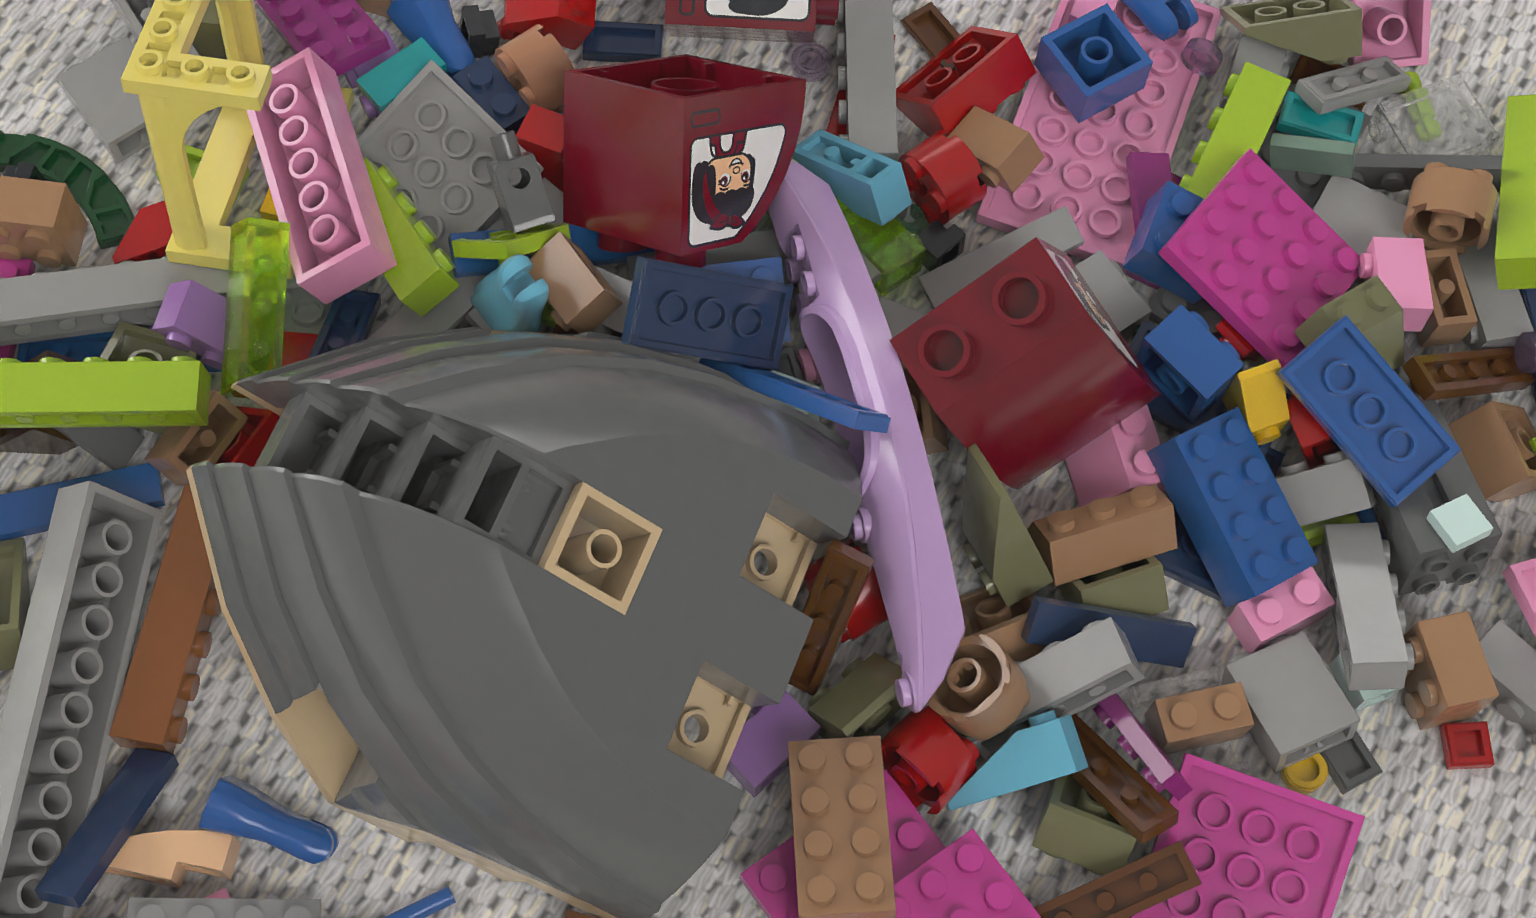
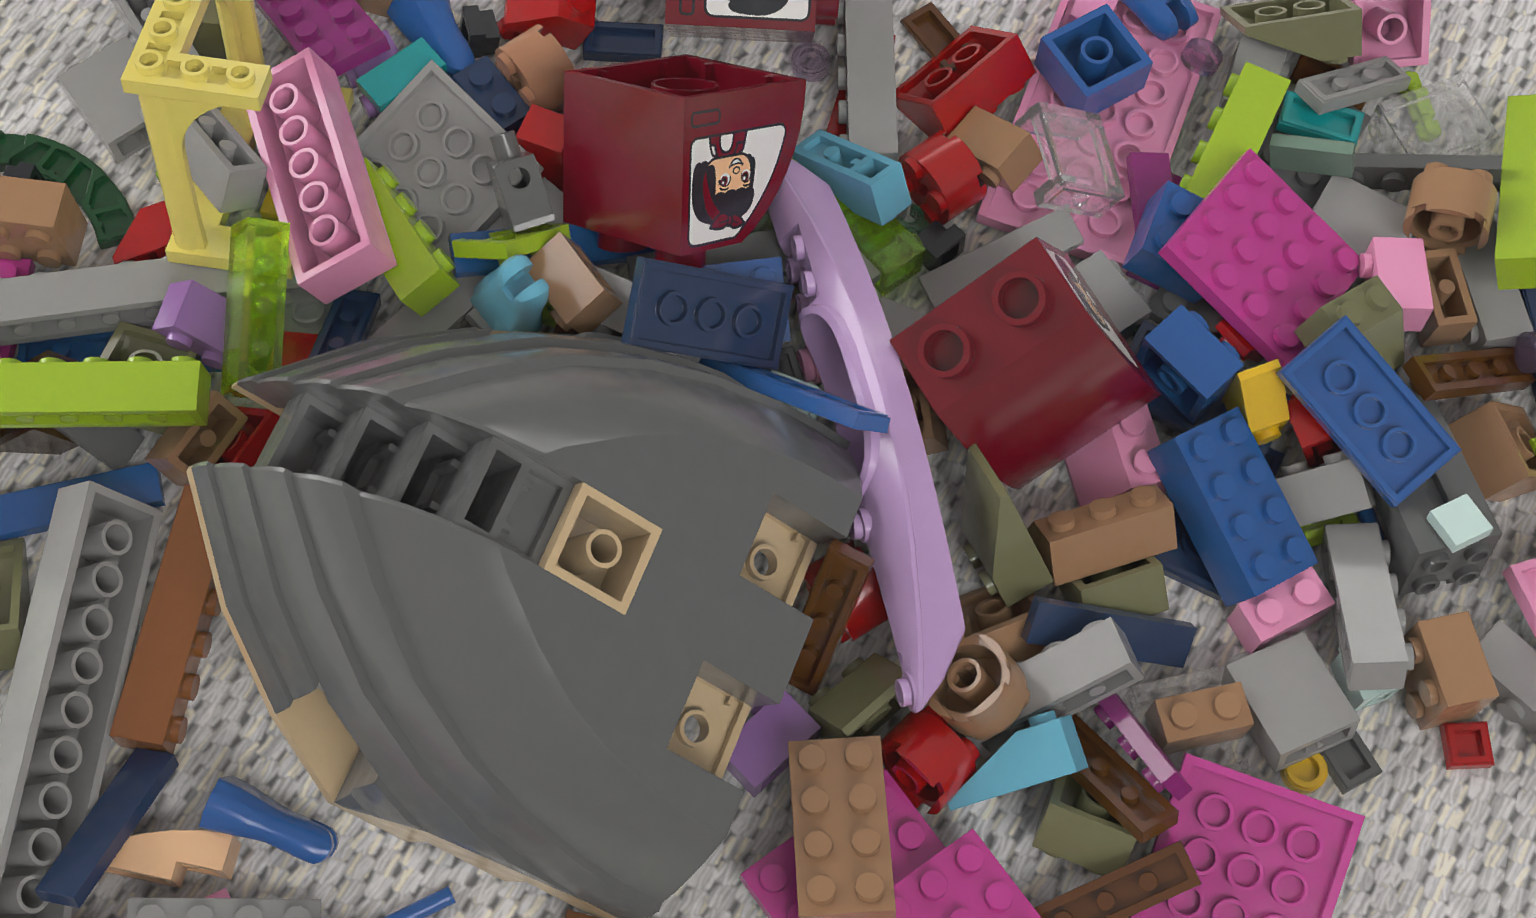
(223, 163): none -> light grey brick
(1075, 159): none -> clear panel

